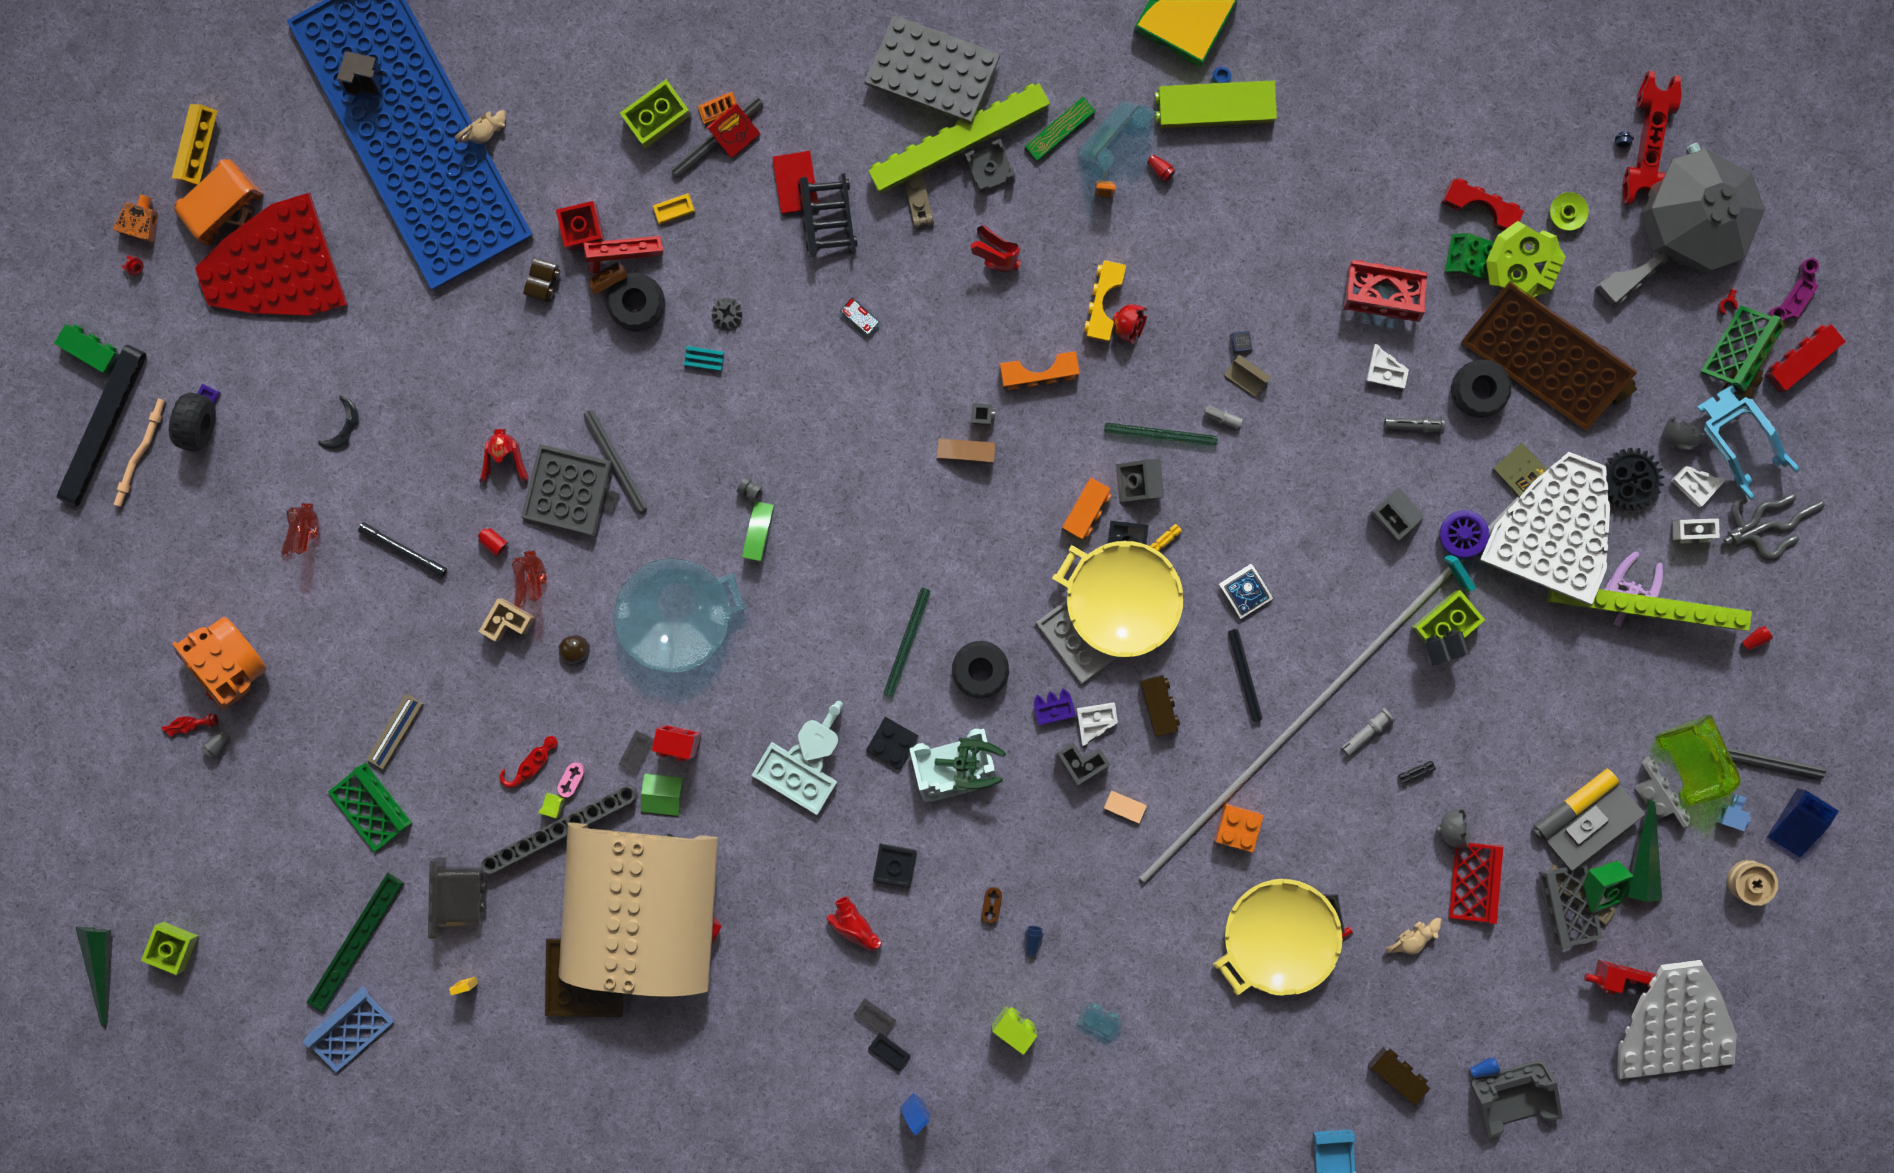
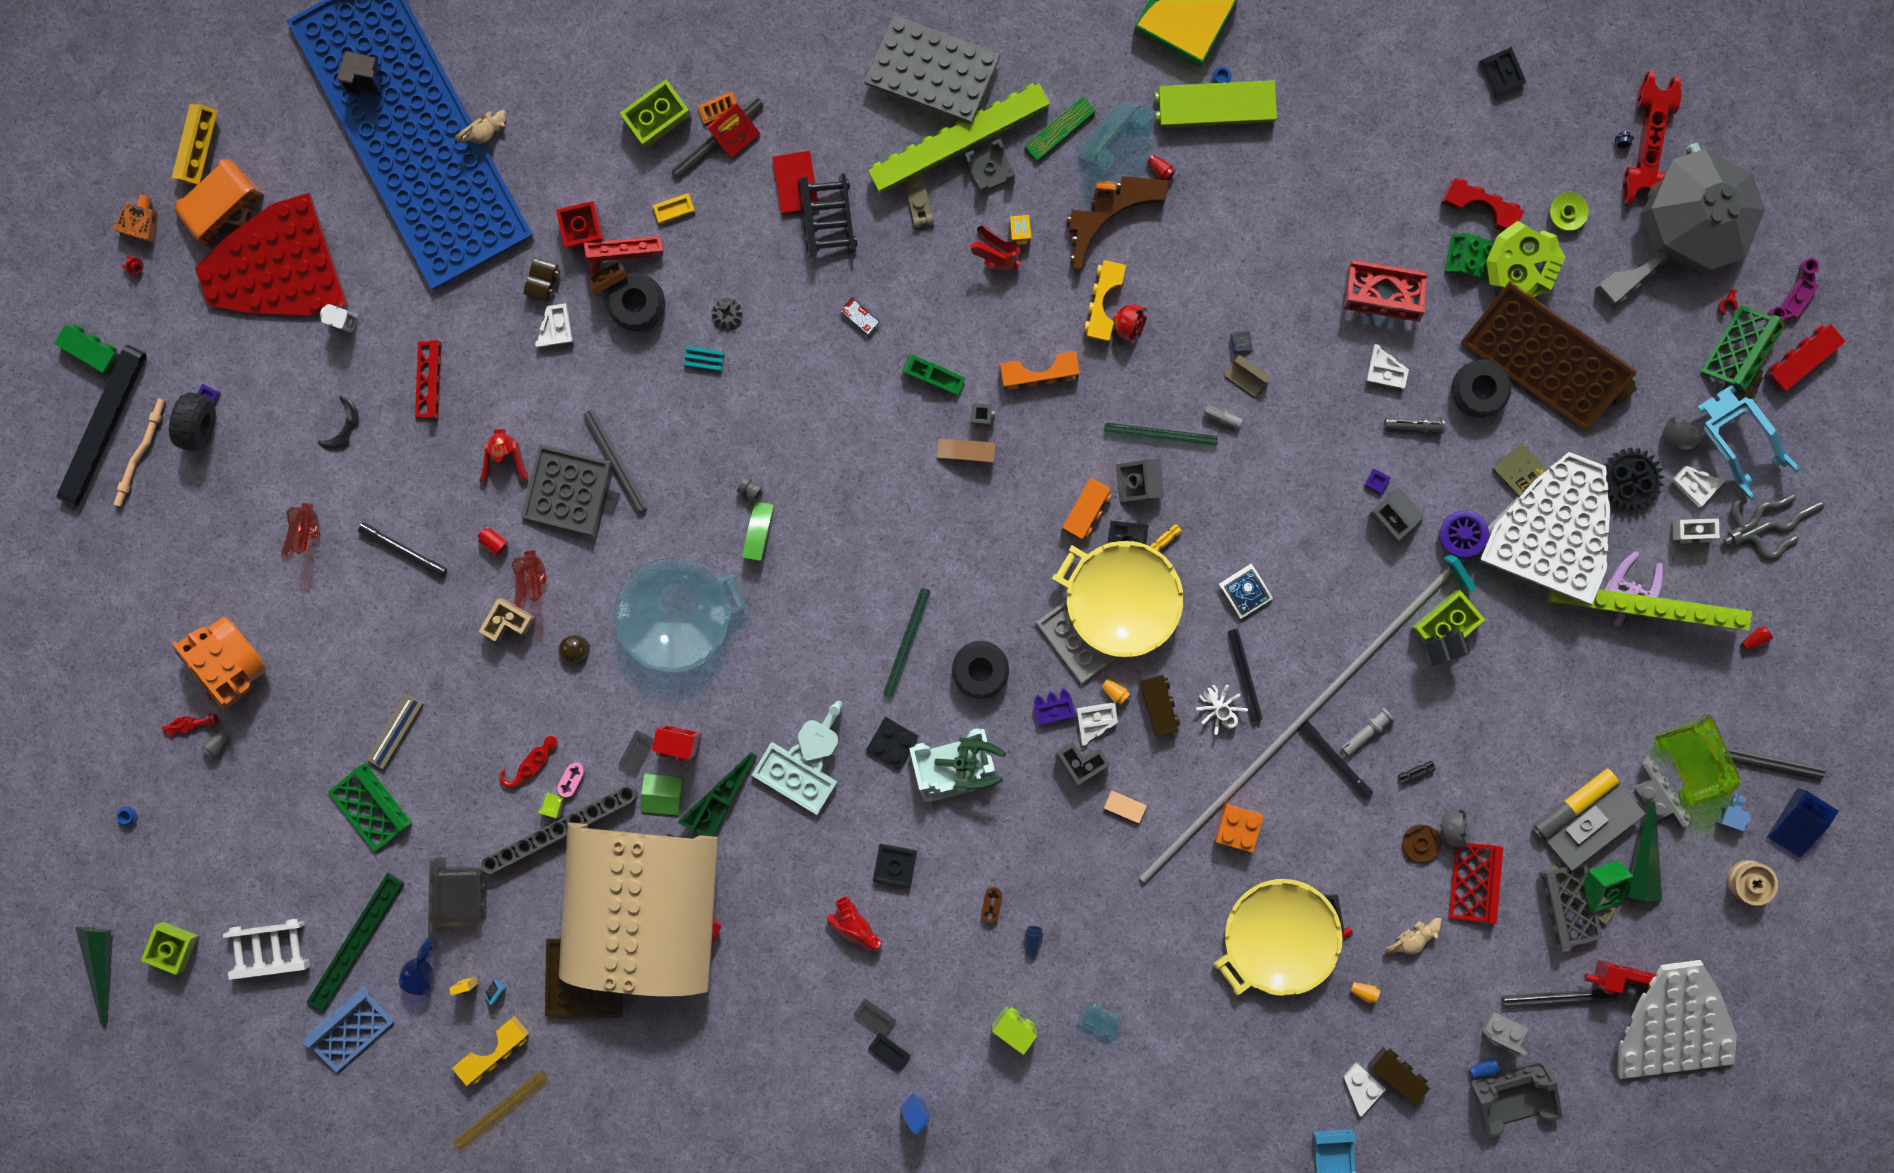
(121, 818): none -> blue plate
(259, 967): none -> white fence
(338, 318): none -> white brick
(415, 972): none -> clear blue piece
(432, 379): none -> red fence
(472, 1065): none -> yellow arch
(494, 991): none -> slope
(500, 1109): none -> clear yellow axle
(555, 327): none -> white wing
(710, 810): none -> dark green wedge
(933, 374): none -> green slope
(1020, 229): none -> yellow brick
(1115, 692): none -> light orange cone
(1131, 192): none -> reddish brown arch
(1222, 710): none -> white animal
(1312, 733): none -> black piece
(1362, 1088): none -> white wing
(1365, 992): none -> light orange cone
(1377, 481): none -> dark purple tile
(1421, 843): none -> reddish brown tile
(1505, 1032): none -> light grey bracket
(1508, 69): none -> black plate
(1557, 997): none -> black axle

